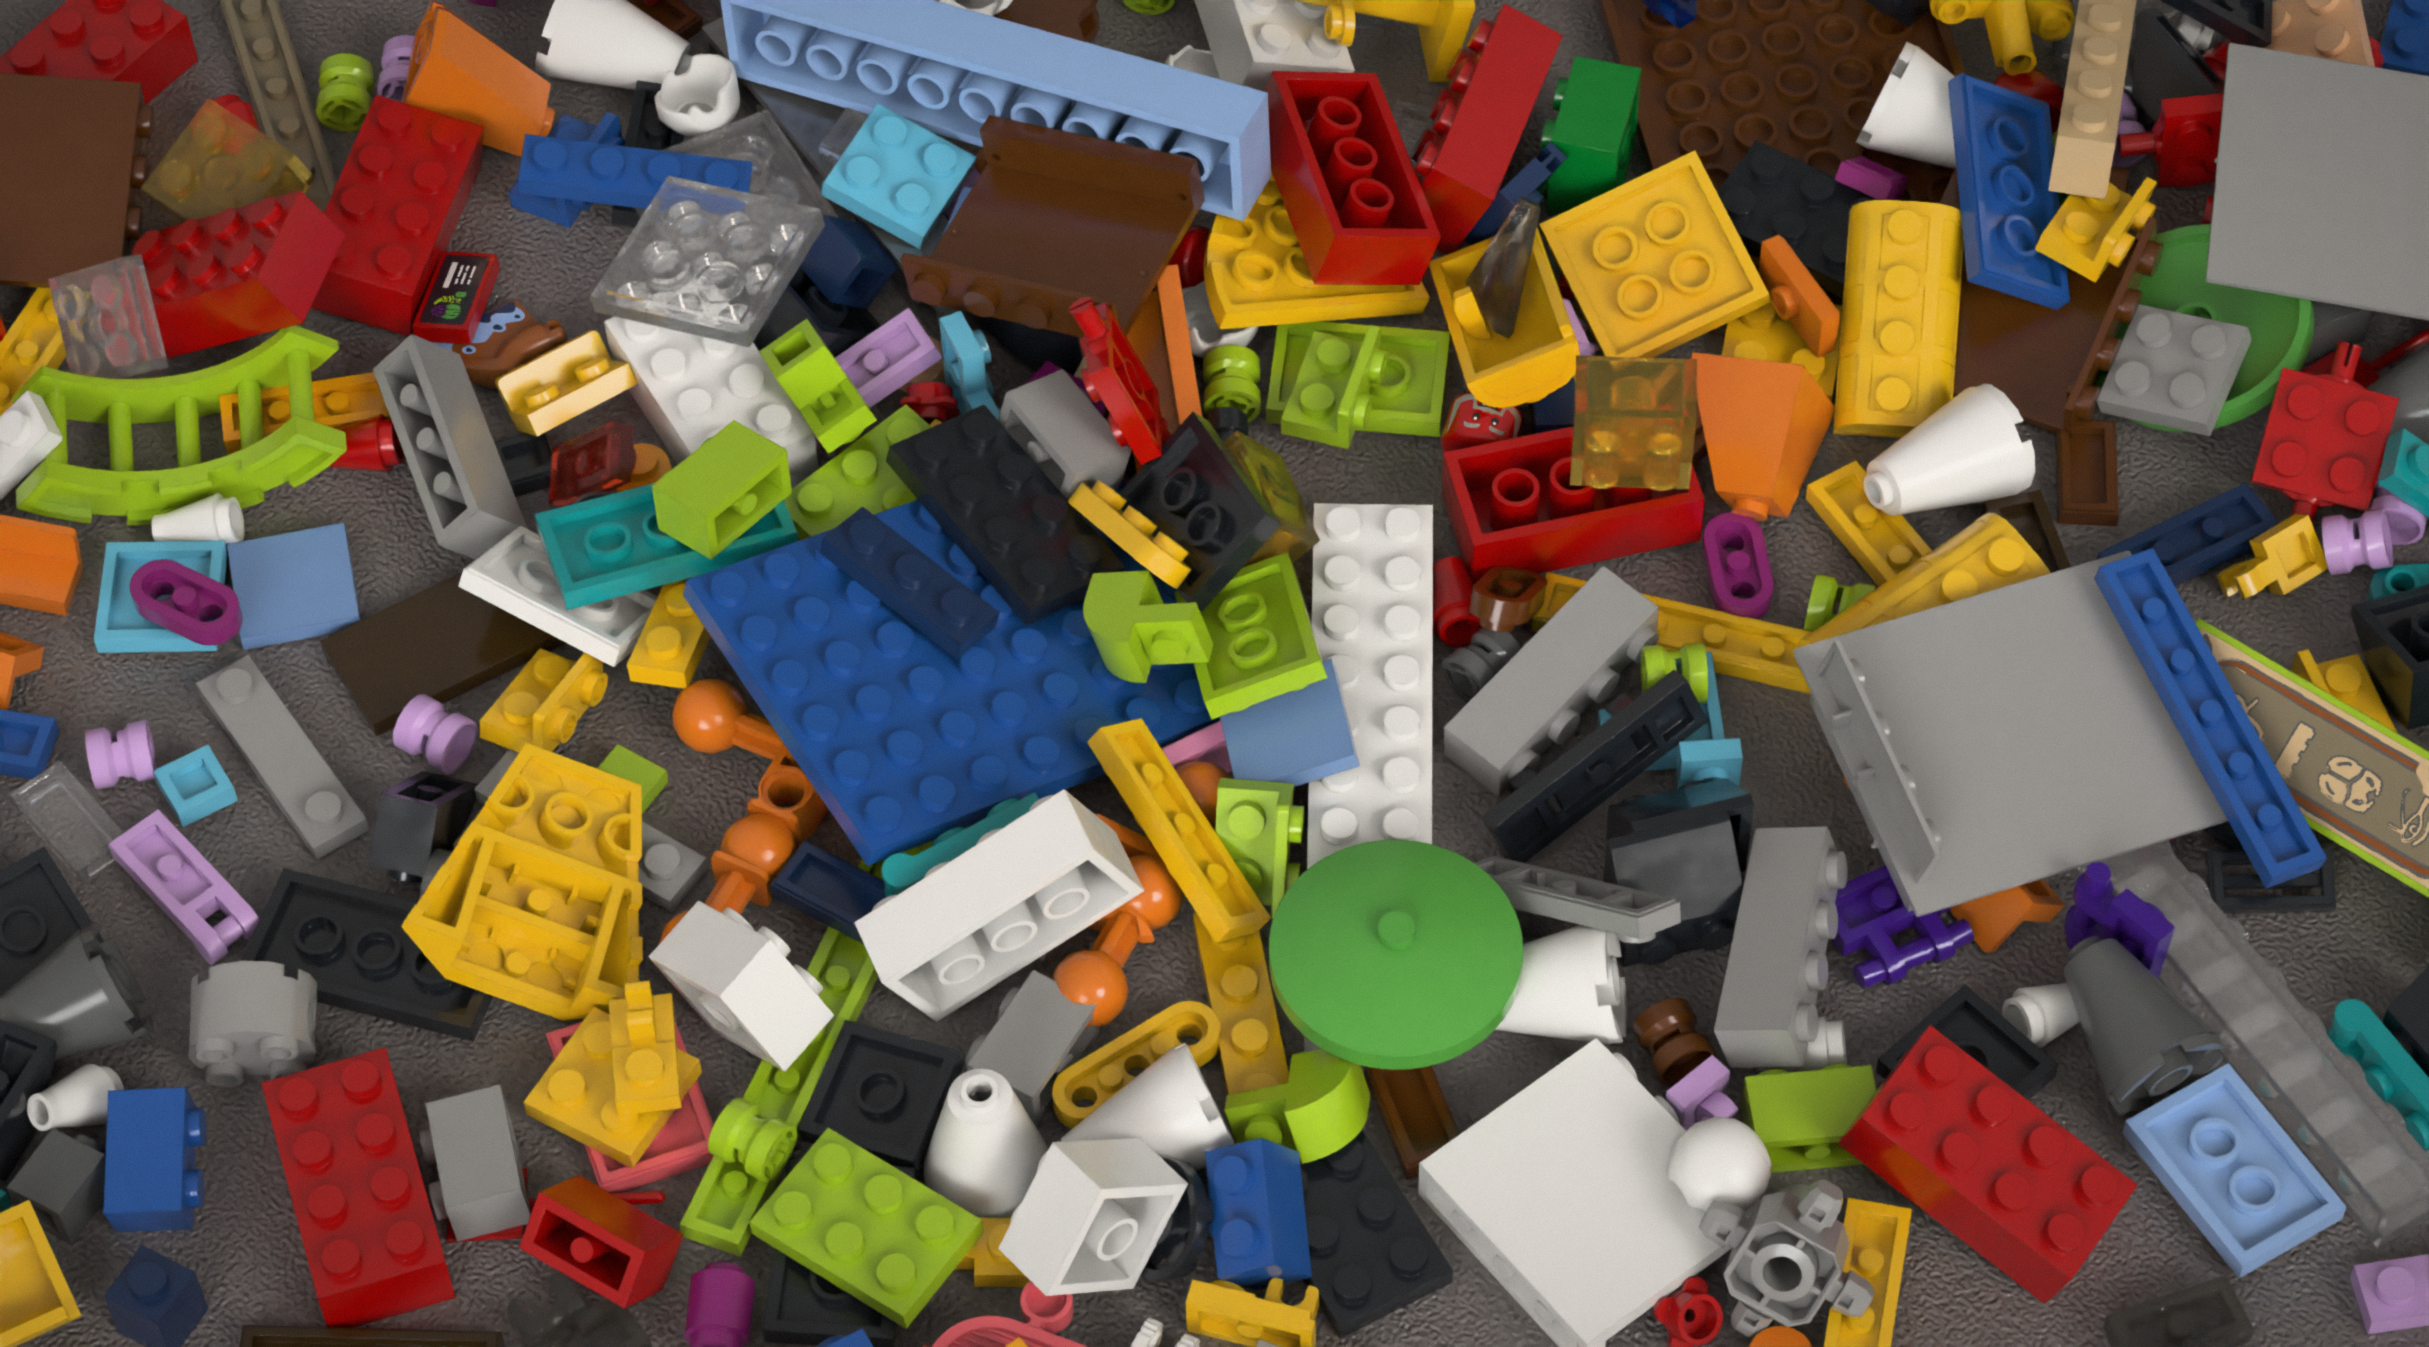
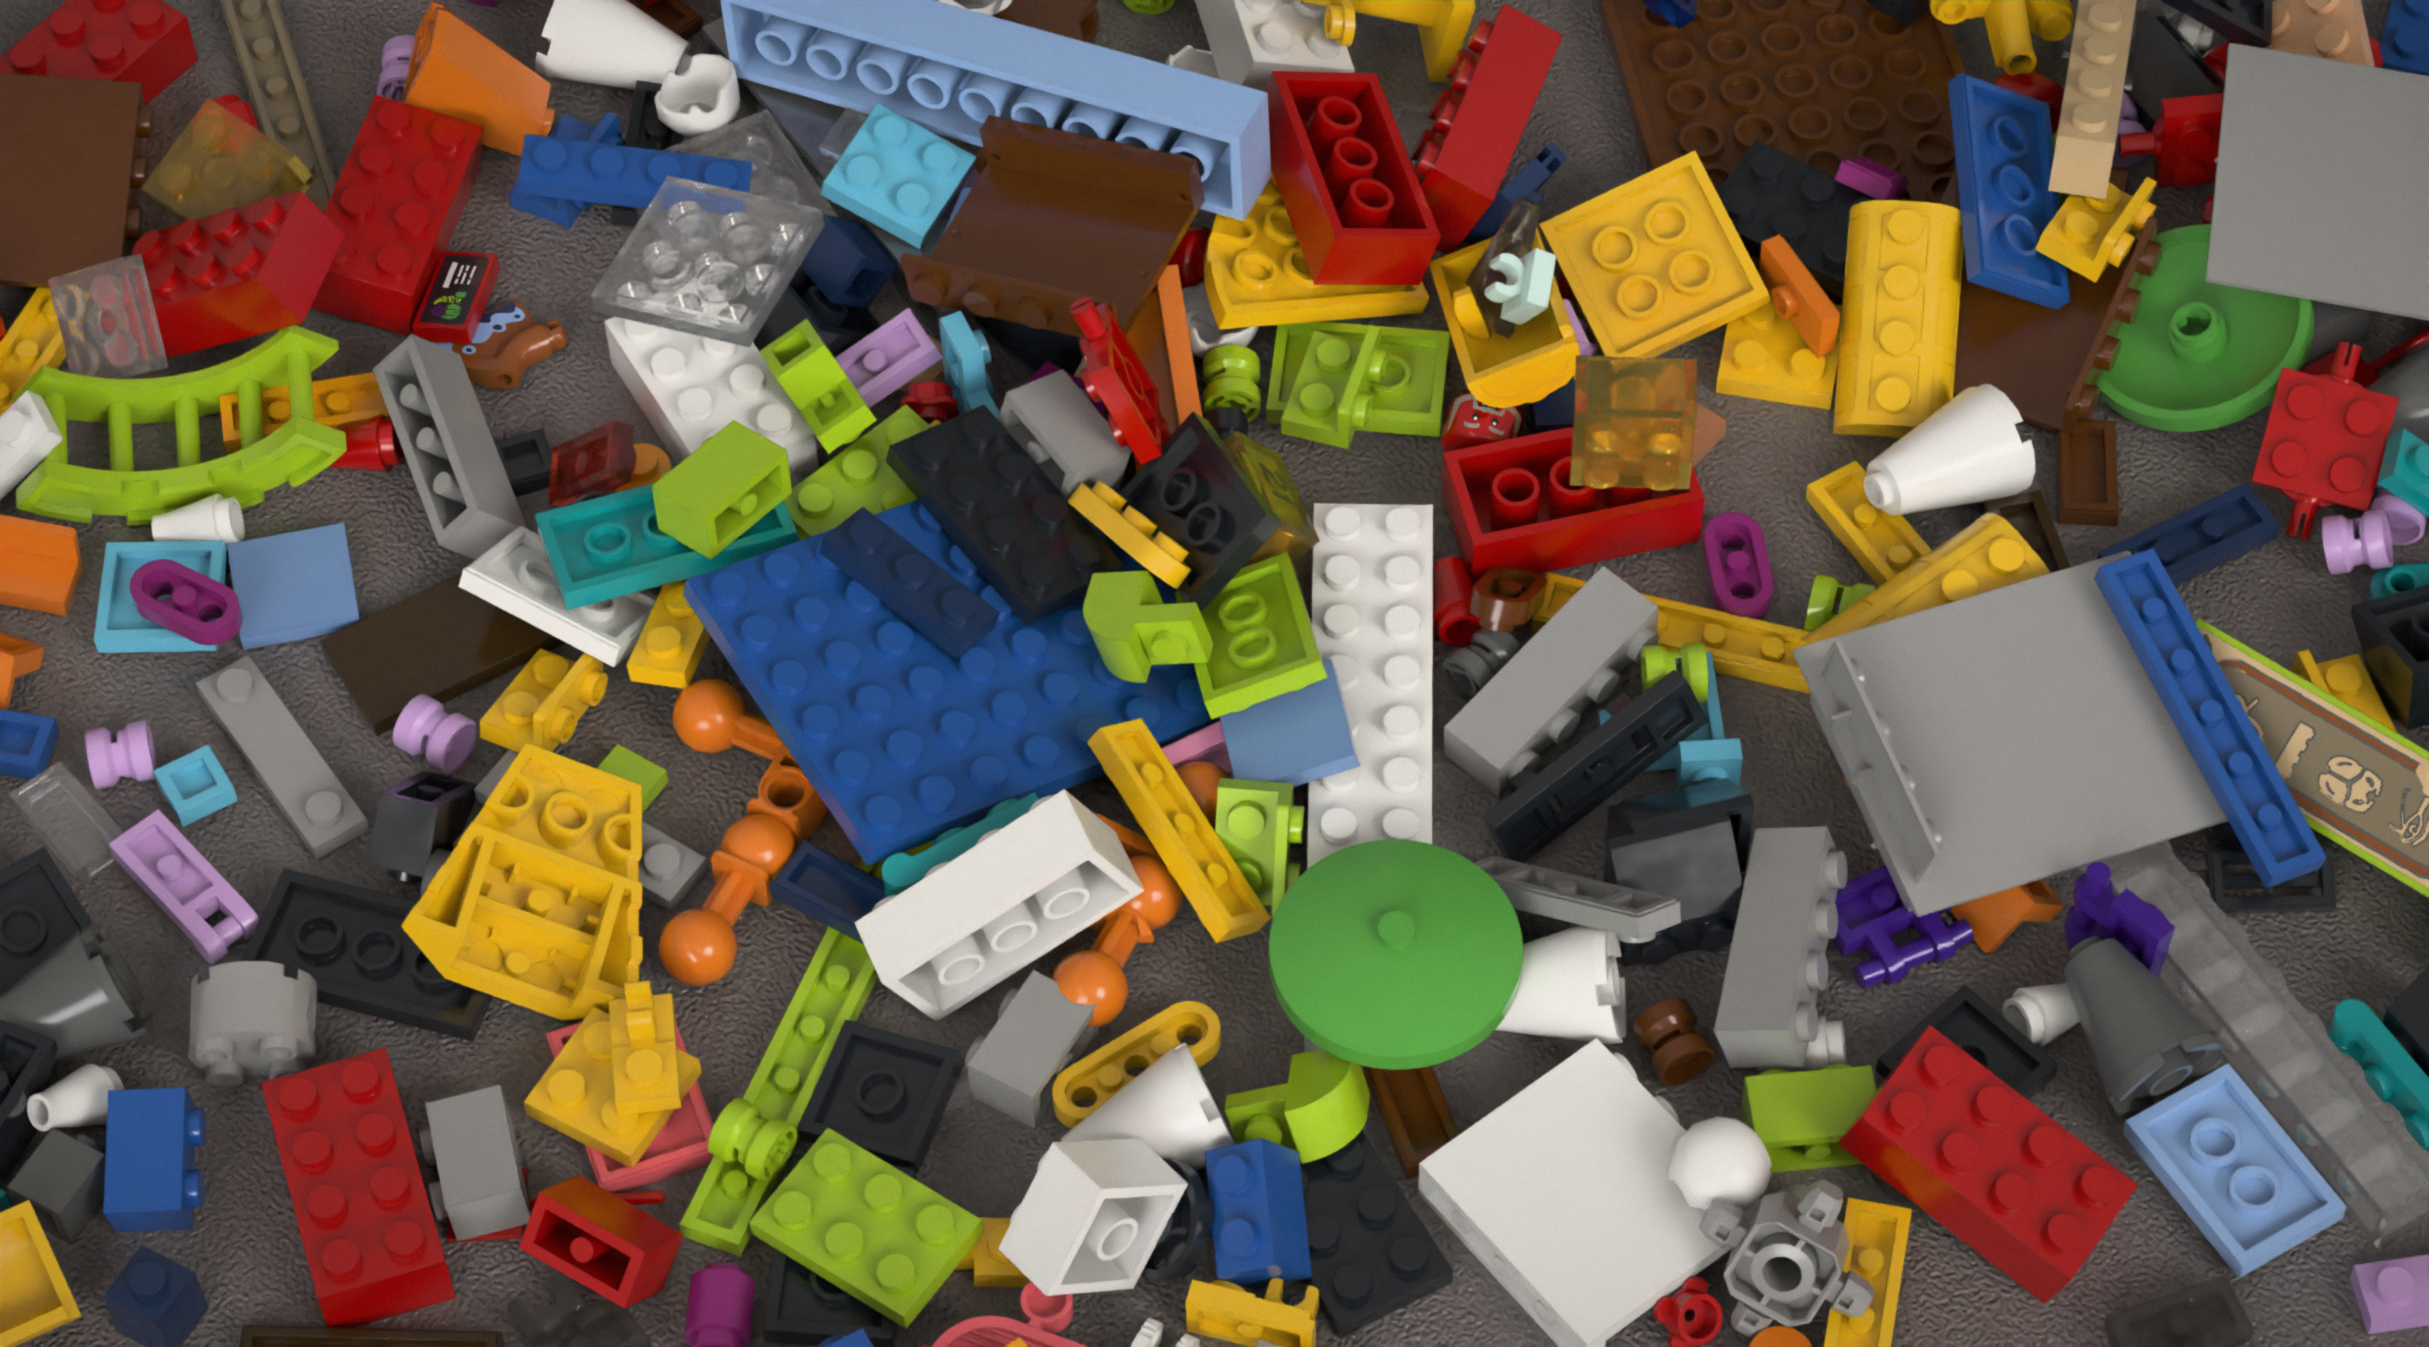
(345, 91): lime wheel -> none
(563, 384): yellow bracket -> none
(743, 983): white brick -> none
(983, 1146): white cone -> none
(1243, 1000): yellow plate -> none
(1526, 284): none -> light aqua tile
(1592, 130): green brick -> none
(1702, 1094): lavender tile -> none
(1760, 430): orange slope -> none
(1913, 111): white cone -> none
(2174, 370): light grey plate -> none
(2282, 561): yellow plate -> none

